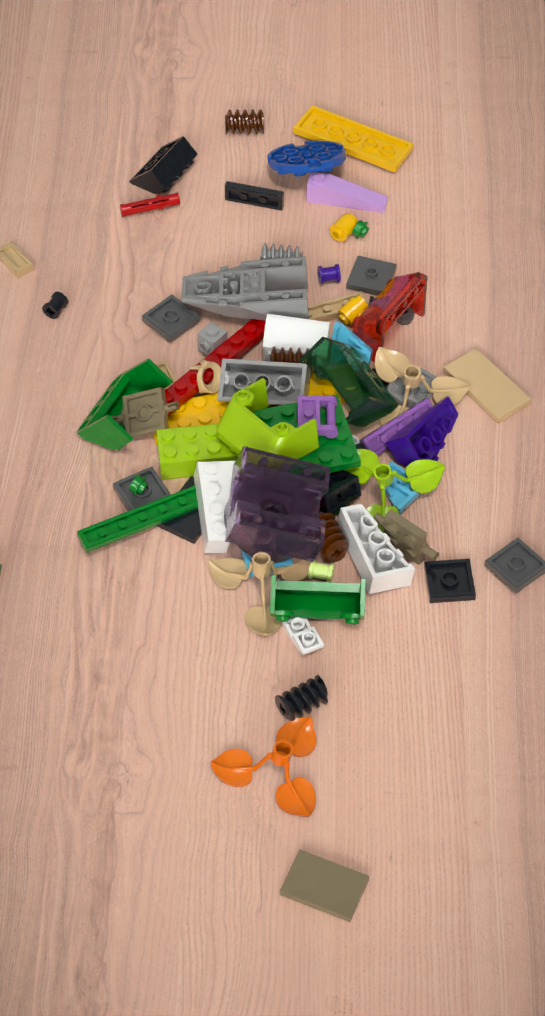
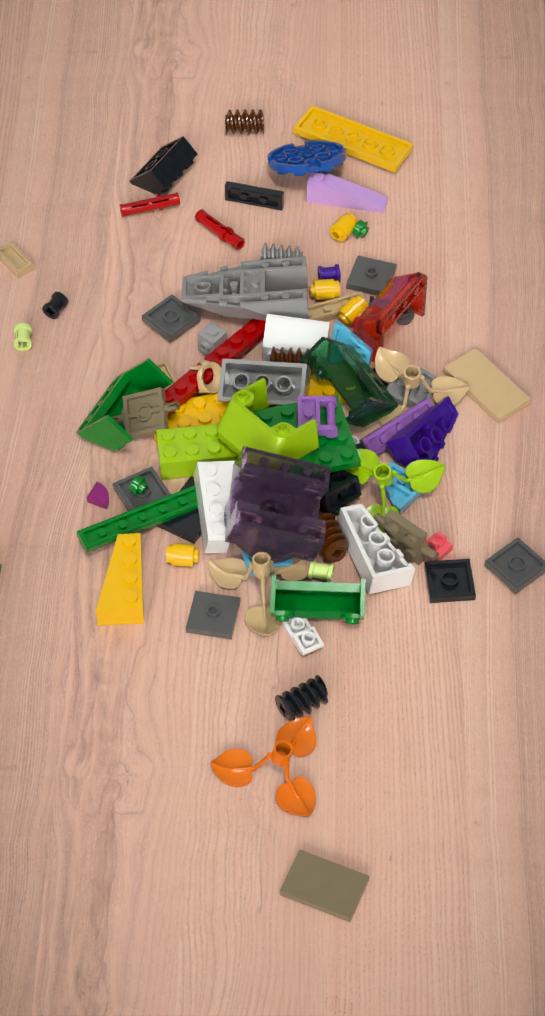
(22, 336): none -> yellowish green bush
(99, 496): none -> magenta tile
(122, 589): none -> yellow wedge
(182, 554): none -> yellow brick
(213, 615): none -> dark grey plate
(225, 233): none -> red pin
(324, 289): none -> yellow brick
(440, 544): none -> coral tile

